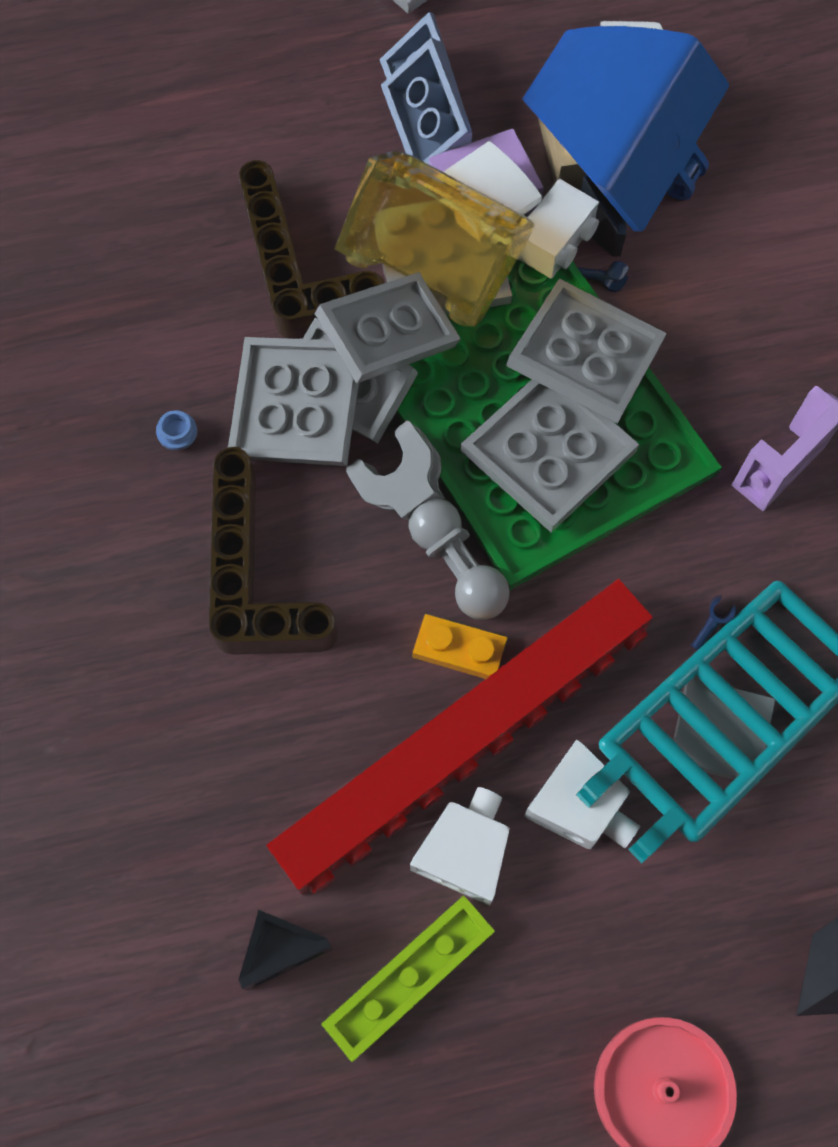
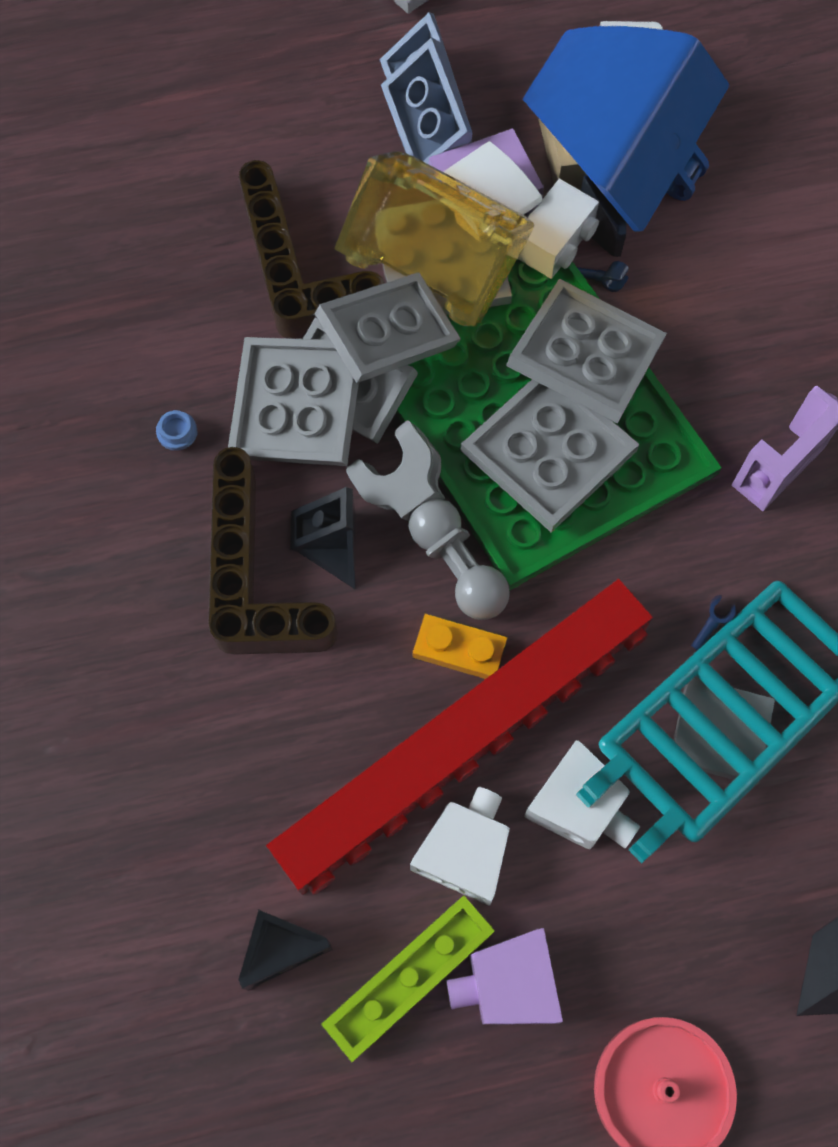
(326, 533): none -> black slope
(510, 983): none -> lavender torso

